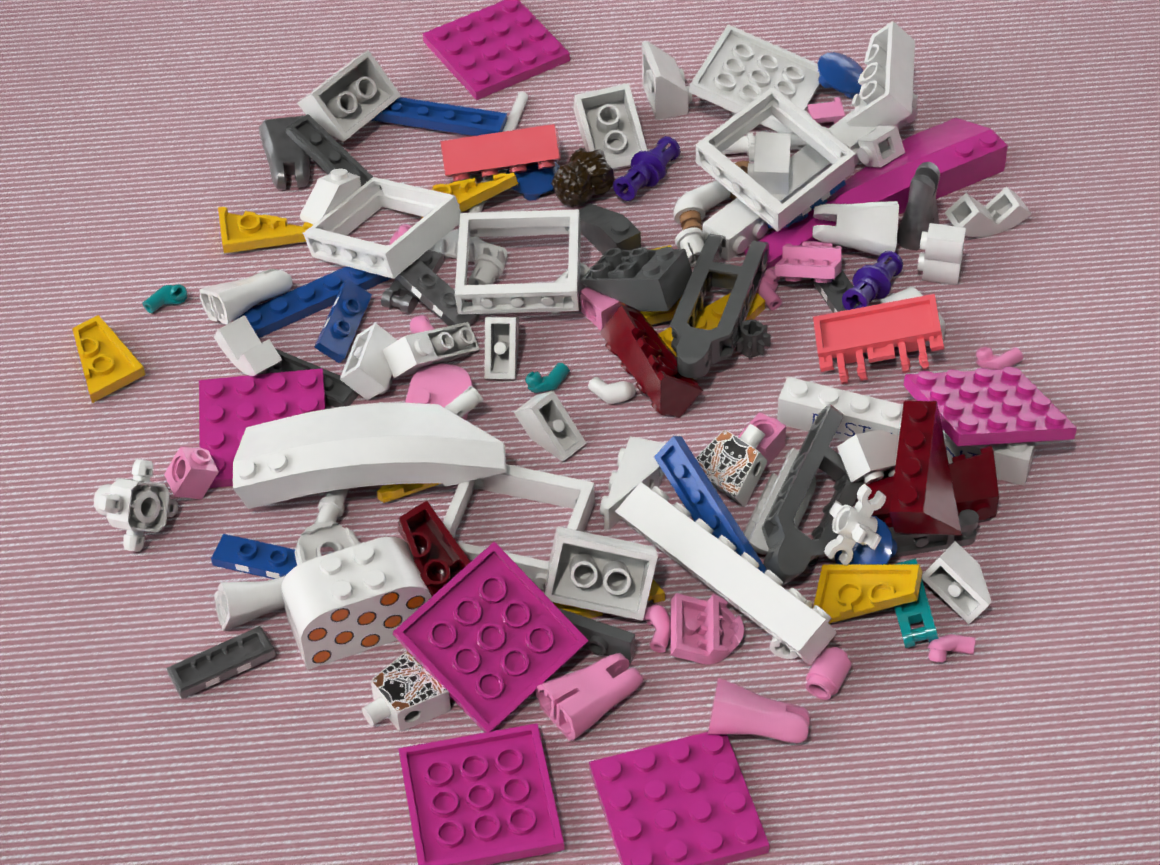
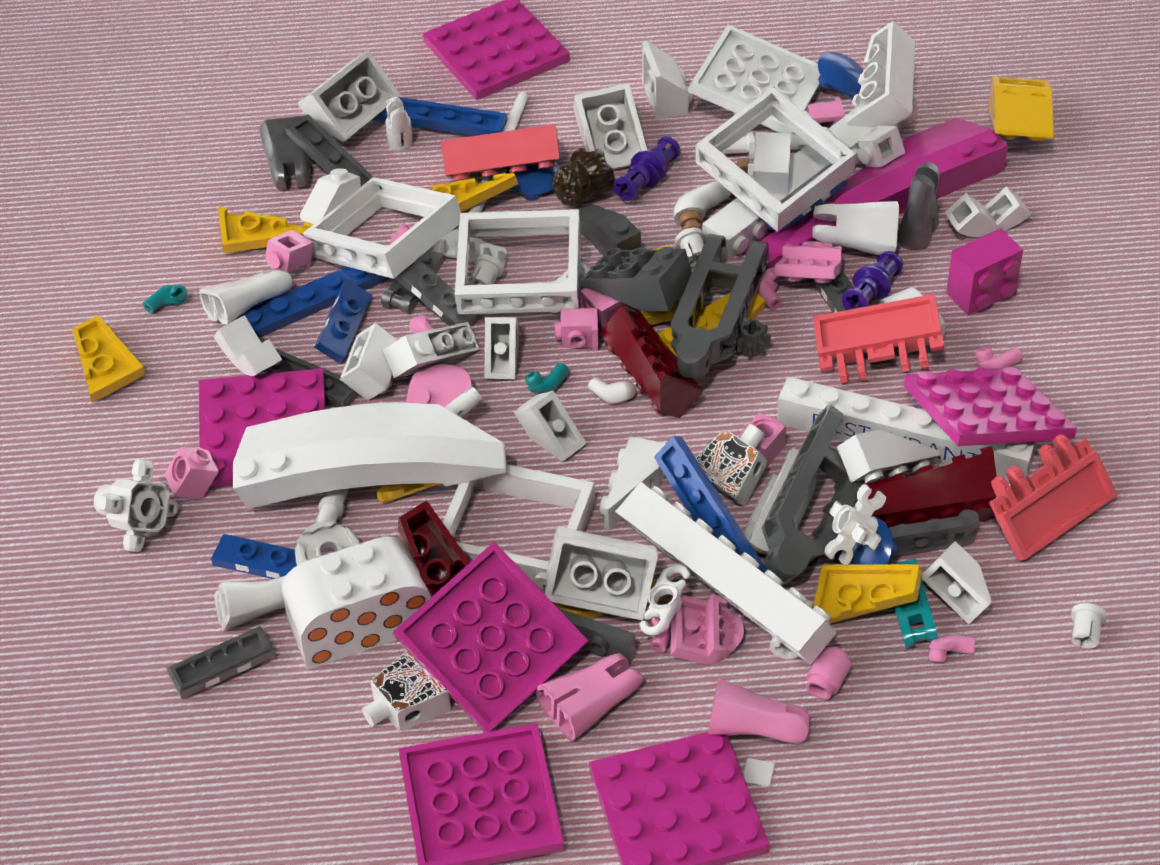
(289, 251): none -> bright pink brick
(398, 125): none -> white hinge
(578, 328): none -> bright pink brick
(664, 612): none -> white piece
(758, 772): none -> white sticker
(922, 481): dark red wedge -> none
(942, 253): white brick -> none
(984, 271): none -> dark pink brick
(1021, 108): none -> yellow slope
(1060, 495): none -> coral hinge
(1087, 624): none -> white bush

